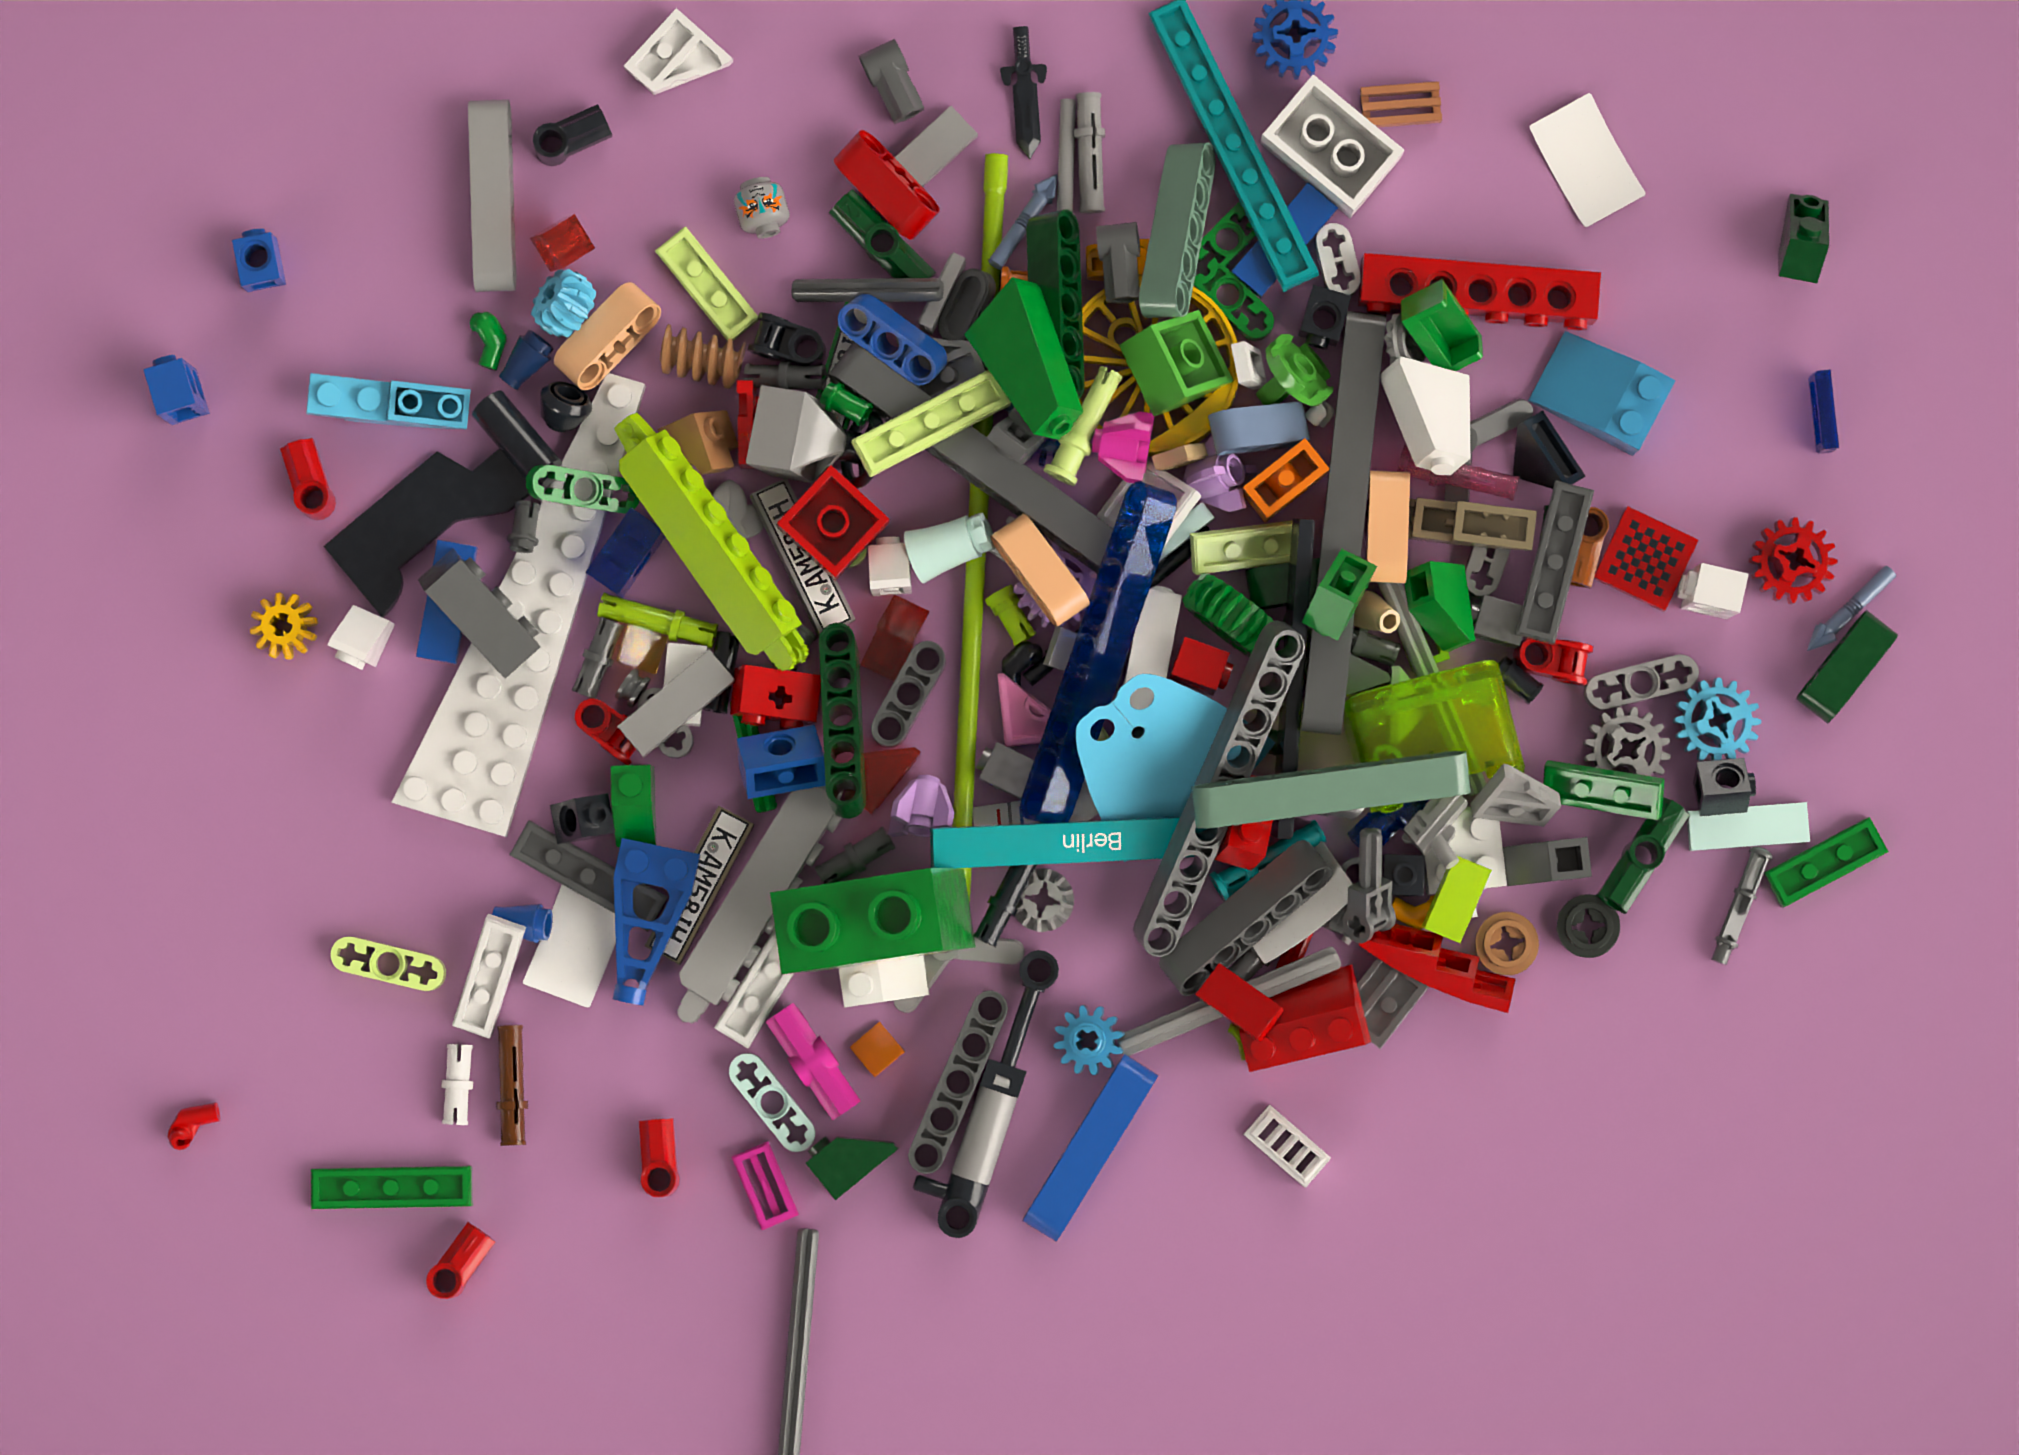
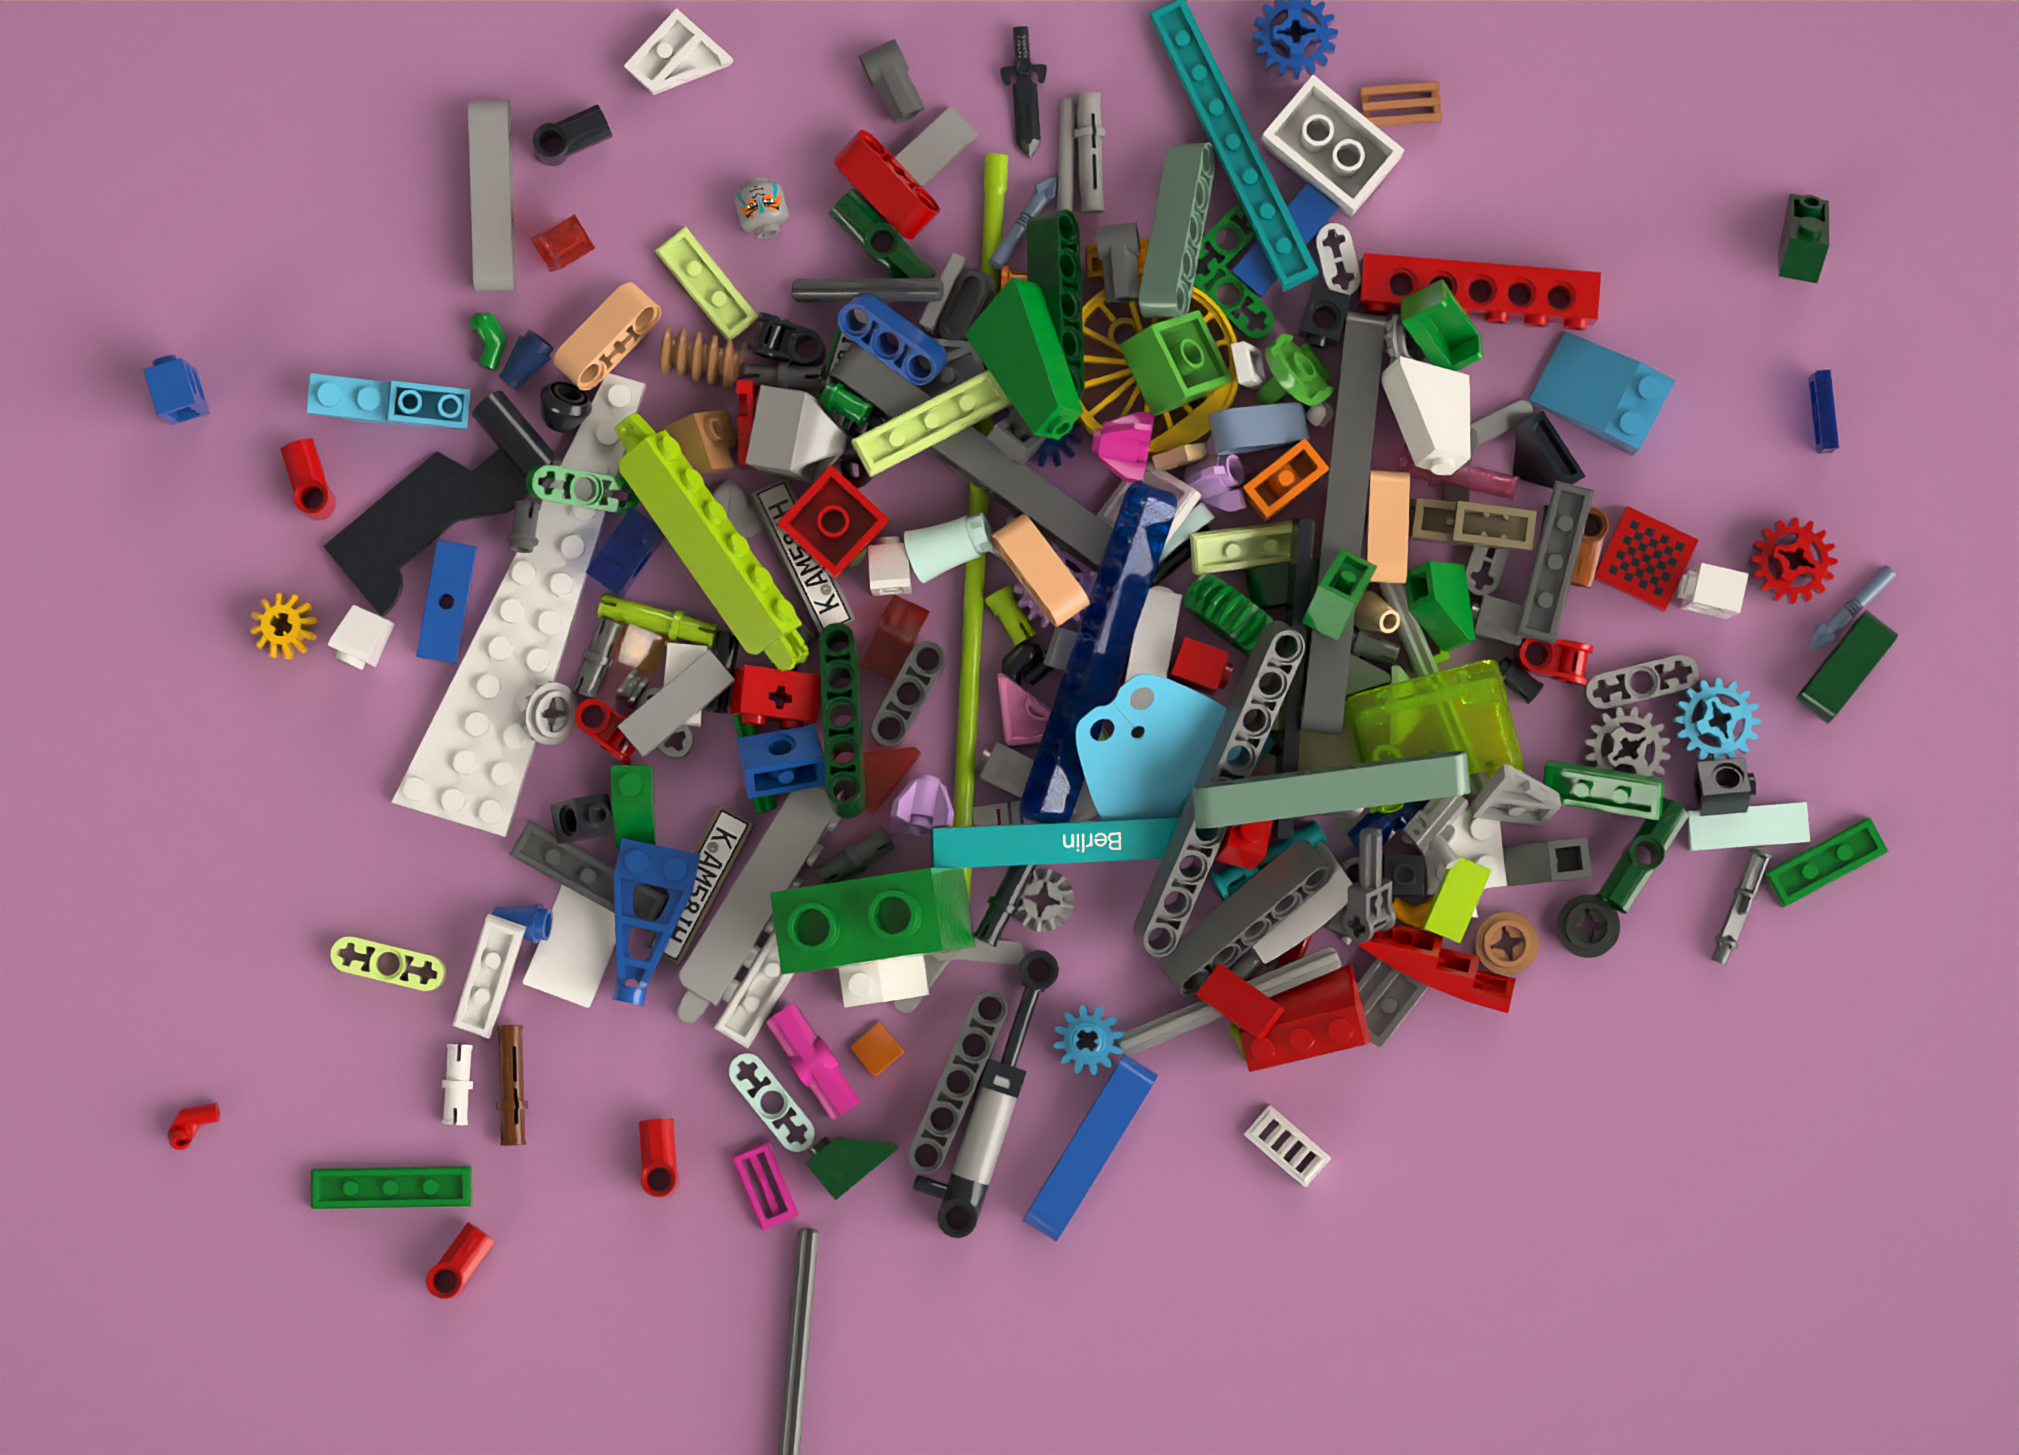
(262, 277): blue brick -> none
(480, 612): dark grey wedge -> none
(556, 727): none -> light grey gear
(563, 303): medium azure gear -> none
(1076, 442): yellowish green pin -> none
(1586, 160): white sticker -> none

